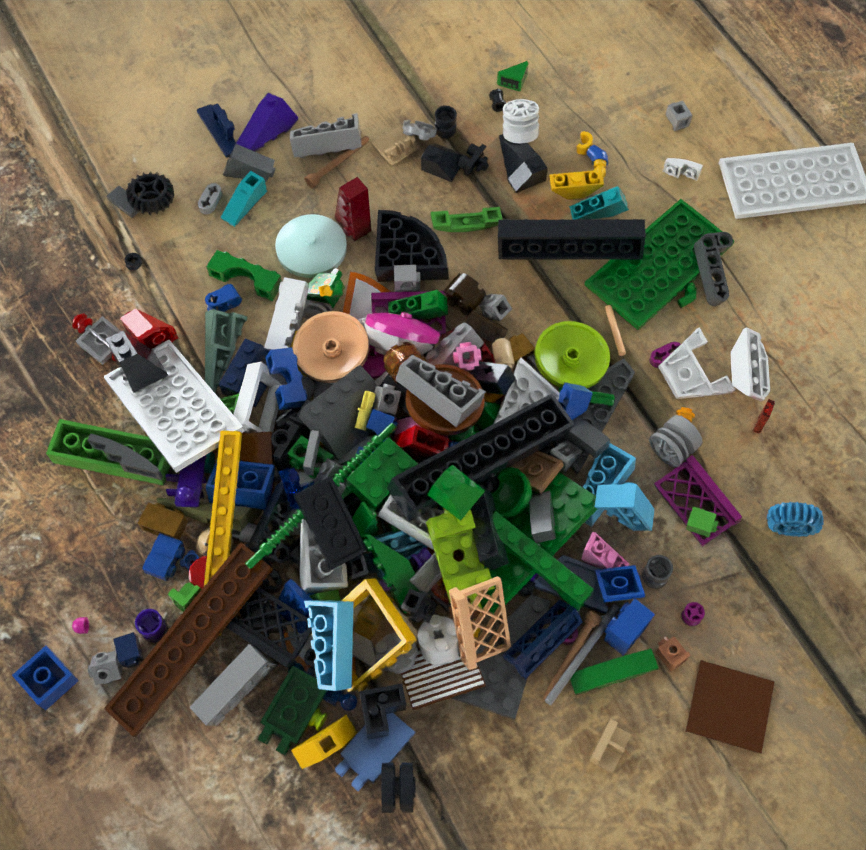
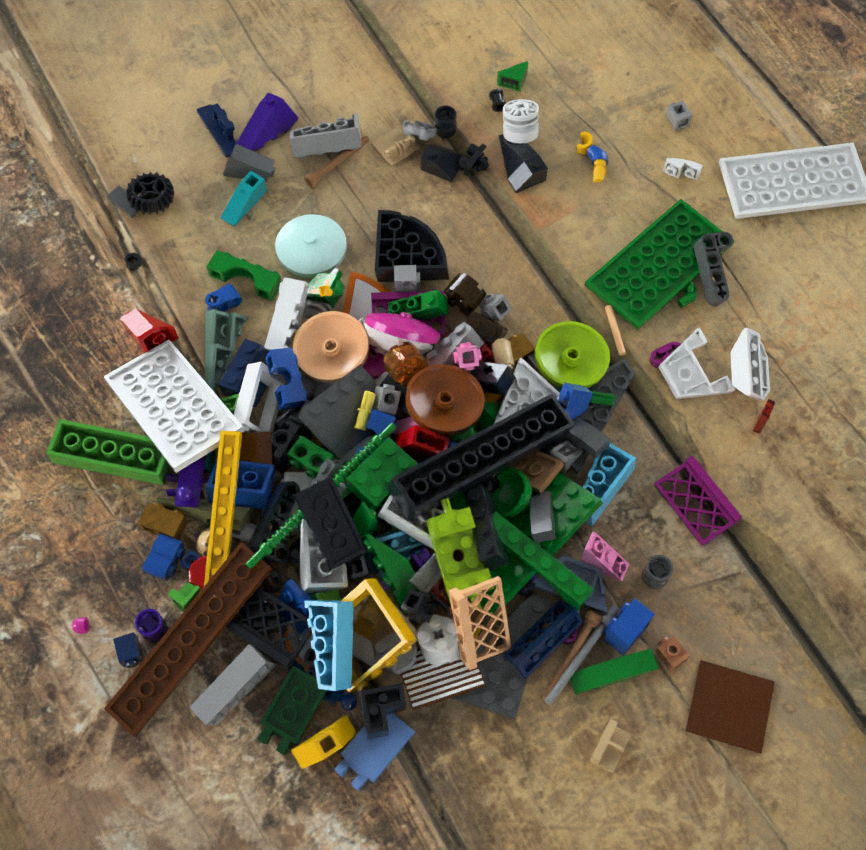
(45, 678): blue brick -> none
(94, 336): light grey plate -> none
(105, 668): light grey brick -> none
(128, 459): dark grey slope -> none
(135, 361): black slope -> none
(212, 199): light grey beam -> none
(291, 484): clear blue slope -> none
(311, 452): light grey tile -> none
(318, 719): lime bush -> none
(353, 209): dark red wedge -> none
(398, 787): black wheel -> none
(439, 390): light grey wedge -> none
(455, 492): green slope -> none
(466, 222): bright green slope -> none
(571, 239): black brick -> none
(576, 184): yellow slope -> none
(601, 205): teal slope -> none
(619, 583): blue slope -> none
(627, 504): medium azure wedge -> none
(675, 441): light grey wheel -> none
(686, 413): light orange plate -> none
(696, 610): magenta wheel -> none
(702, 522): bright green brick -> none
(795, 519): dark azure gear -> none

